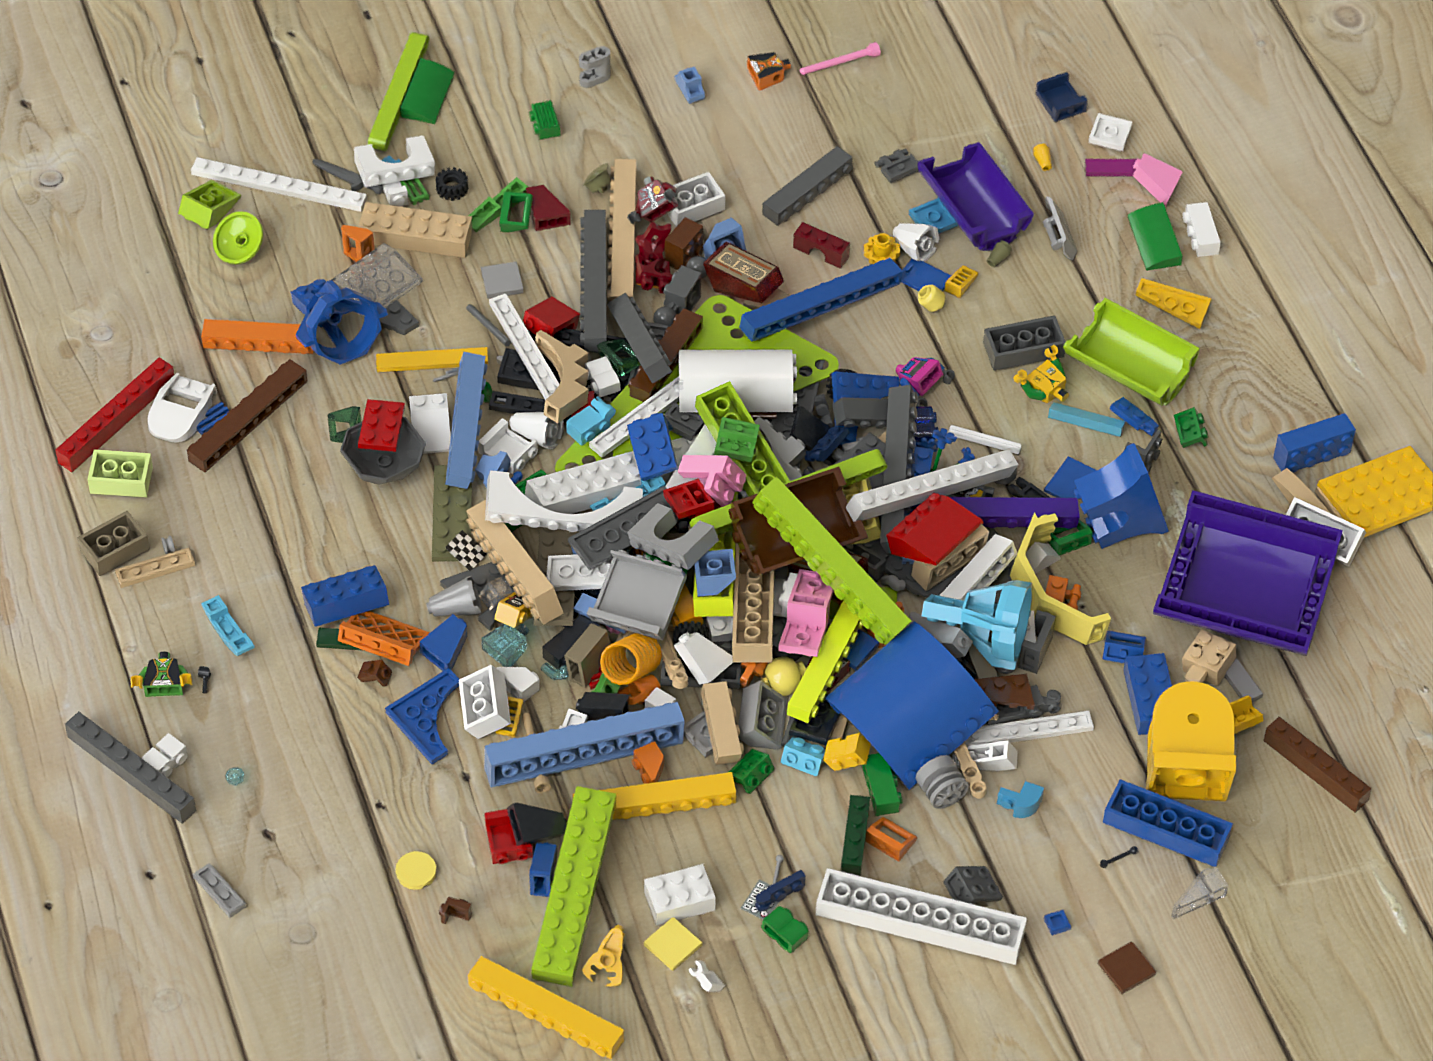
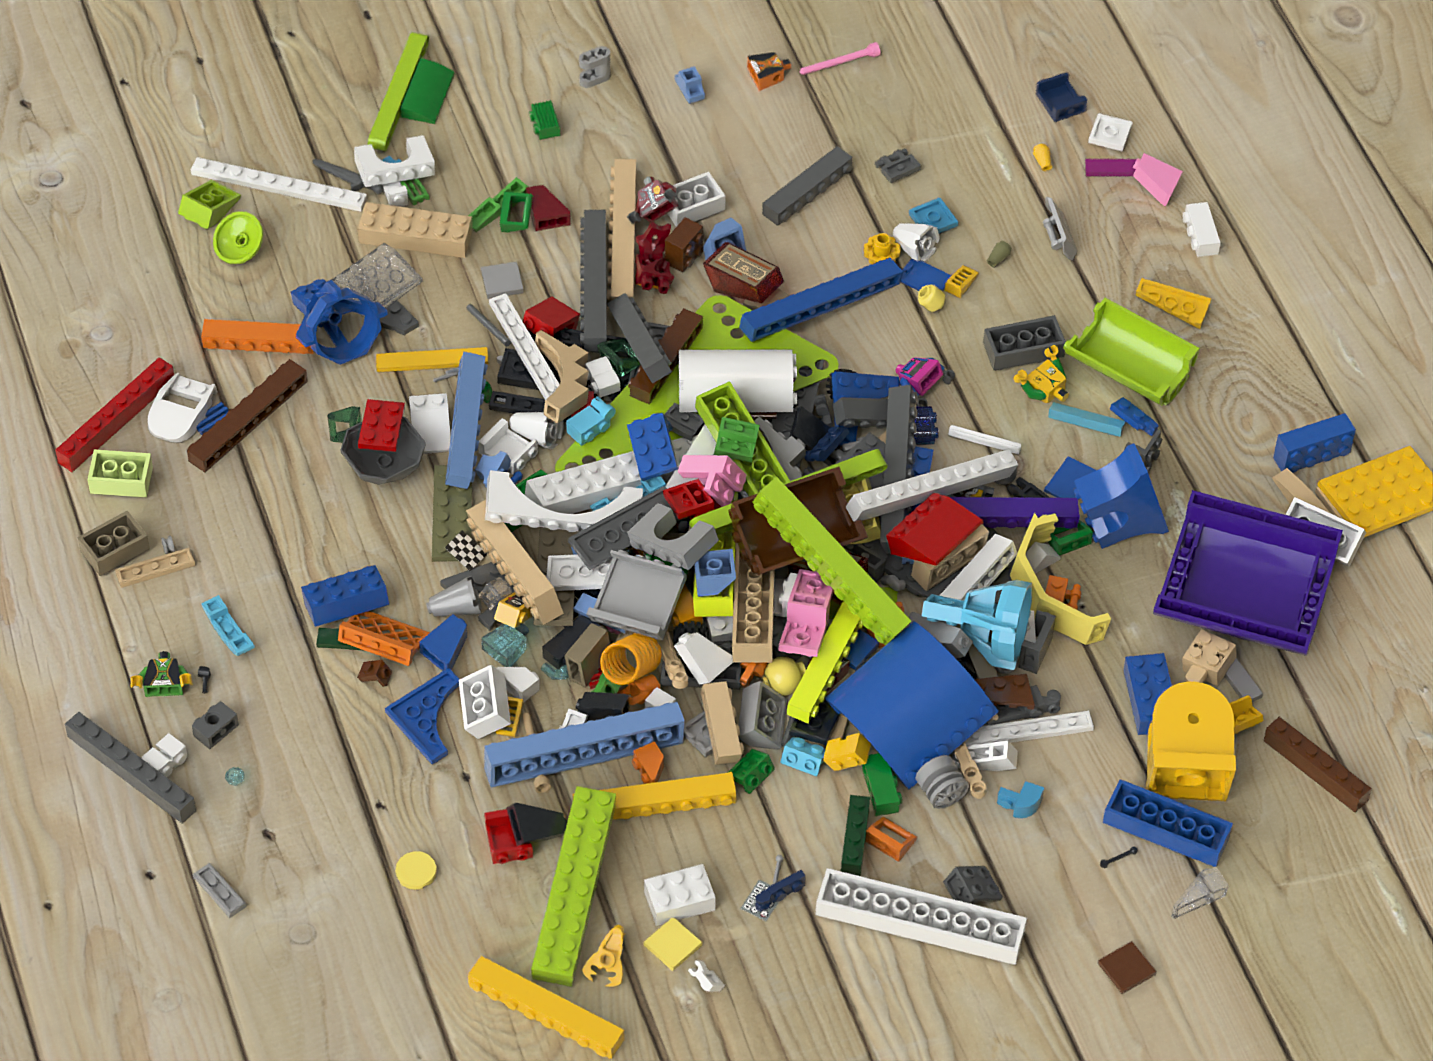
(224, 722): none -> dark grey brick
(363, 239): orange tile -> none
(452, 176): black tyre -> none
(455, 907): reddish brown bracket -> none
(542, 869): blue slope -> none
(598, 179): olive piece -> none
(619, 432): white plate -> none
(682, 291): dark grey brick -> none
(785, 929): green brick -> none
(834, 248): dark red arch -> none
(943, 438): blue plant -> none
(978, 197): dark purple cylinder -> none
(1057, 922): blue tile -> none
(1118, 650): blue tile -> none
(1155, 237): green slope -> none
(1190, 427): green bracket -> none

